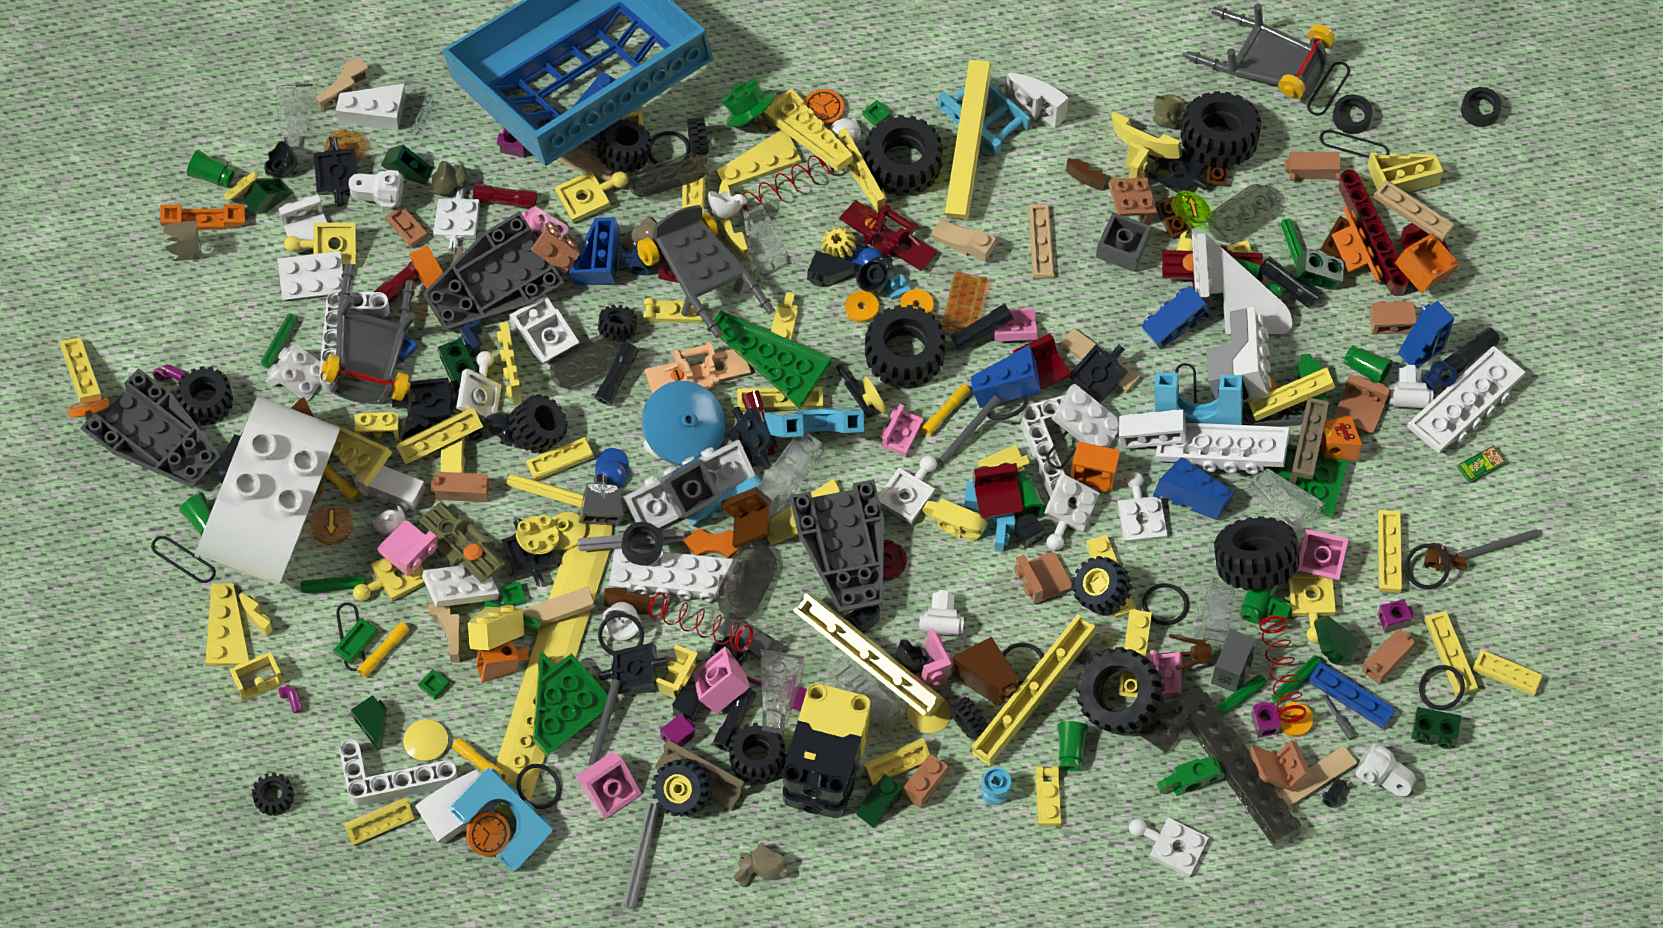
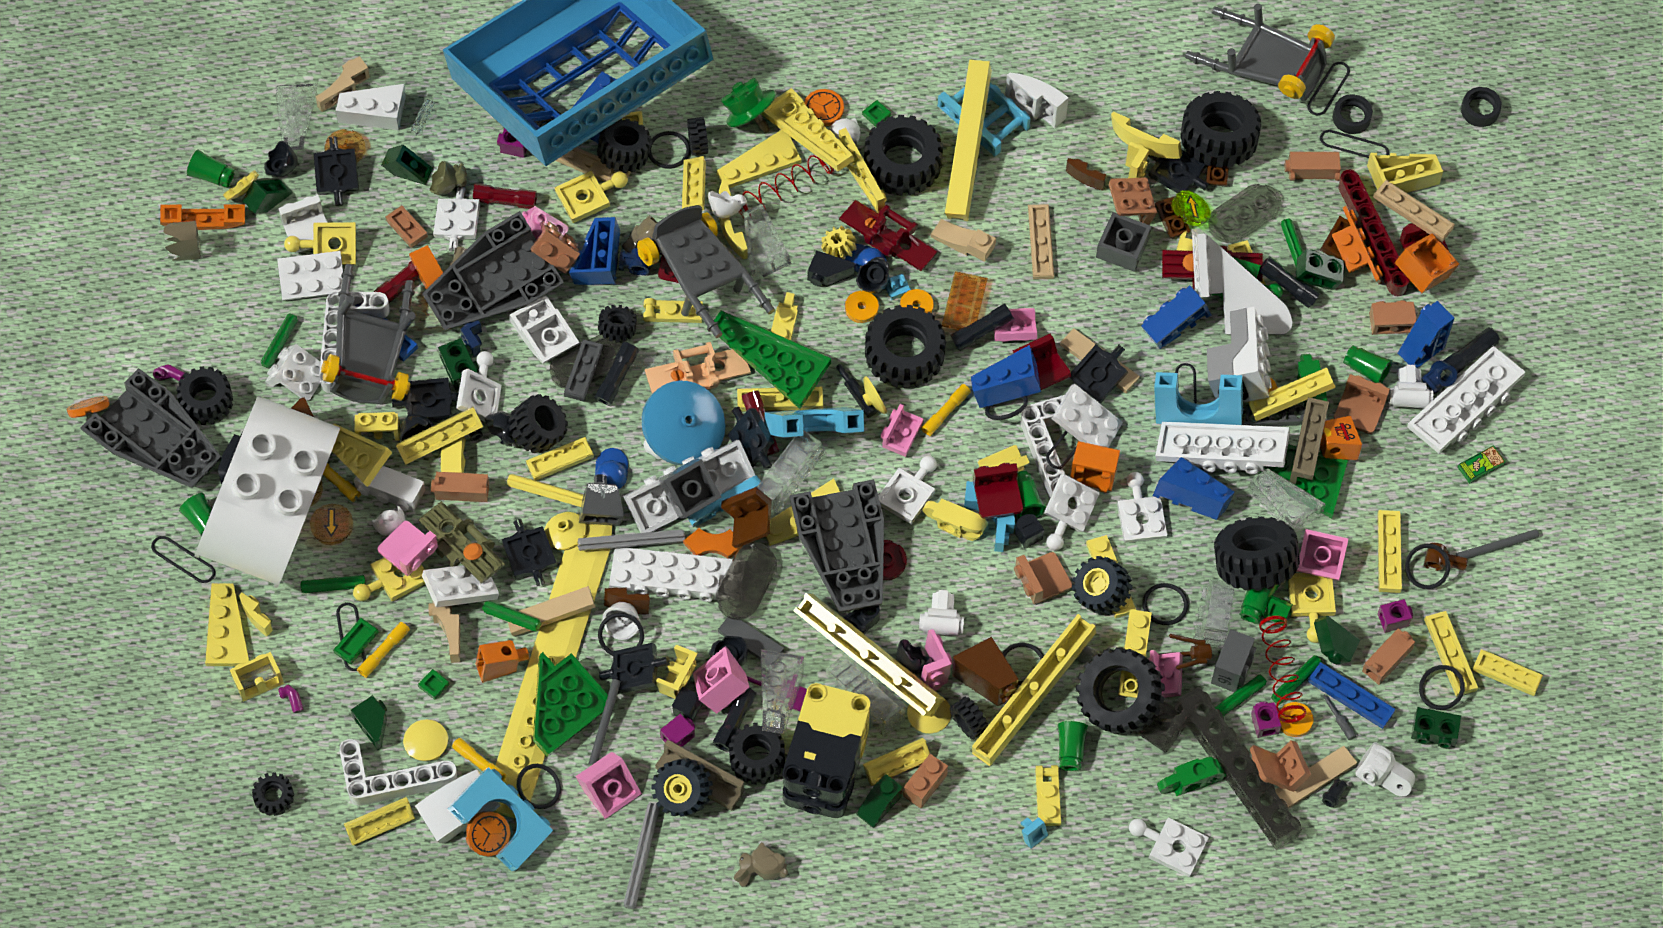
(80, 370): light yellow plate -> none
(383, 188): white piece -> none
(495, 627): light yellow wedge -> none
(507, 356): light yellow wing -> none
(513, 594): green tile -> none
(537, 534): light yellow dish -> none
(583, 370): none -> dark grey tile
(642, 528): black tyre -> none
(668, 175): clear smoke tile -> none
(736, 648): red piece -> none
(969, 429): dark grey piece -> none
(994, 791): medium azure wheel -> none
(1033, 831): none -> medium azure tile
(1152, 429): white brick -> none
(1167, 110): olive hair -> none

